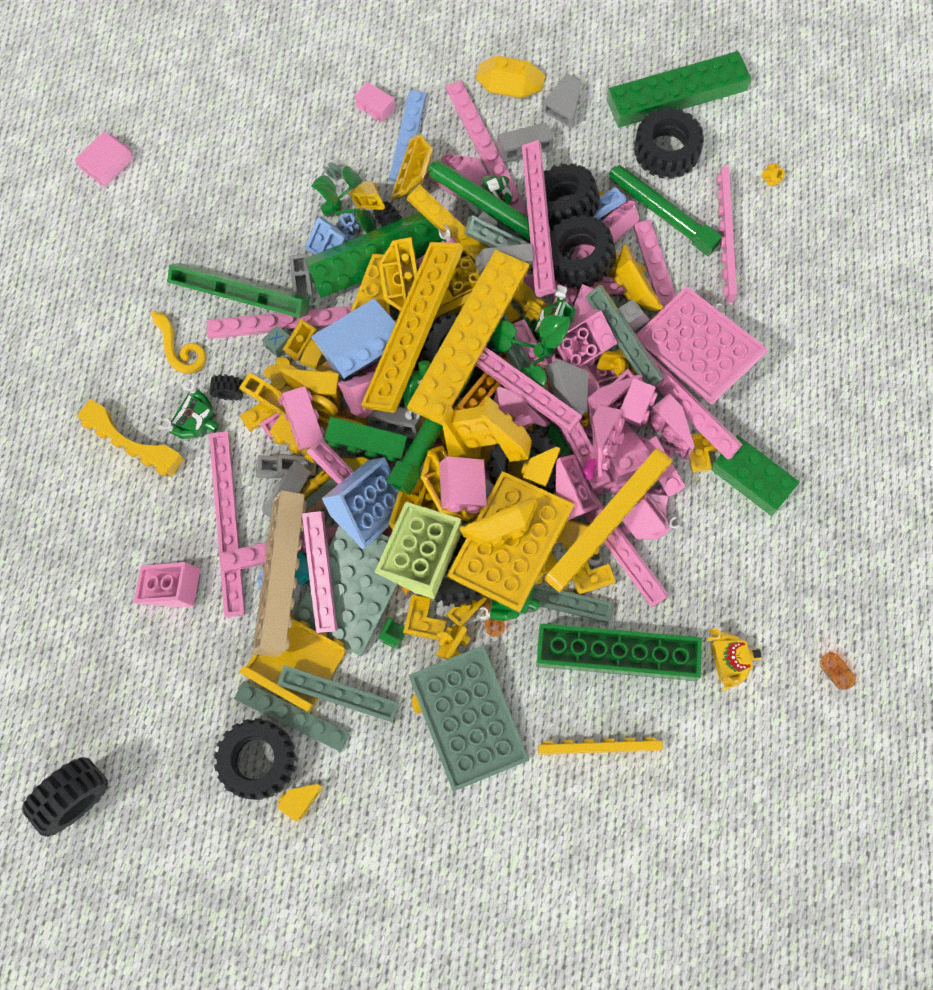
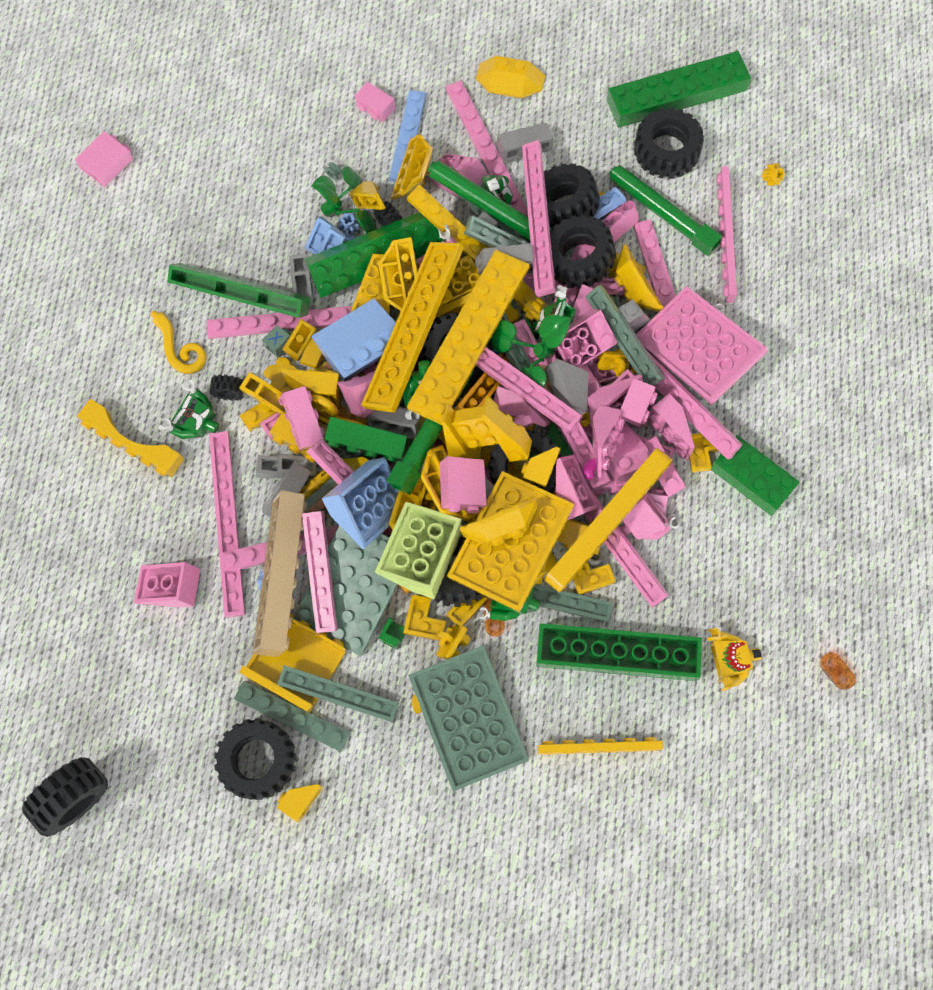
(302, 573): teal brick -> none
(563, 100): light grey slope -> none

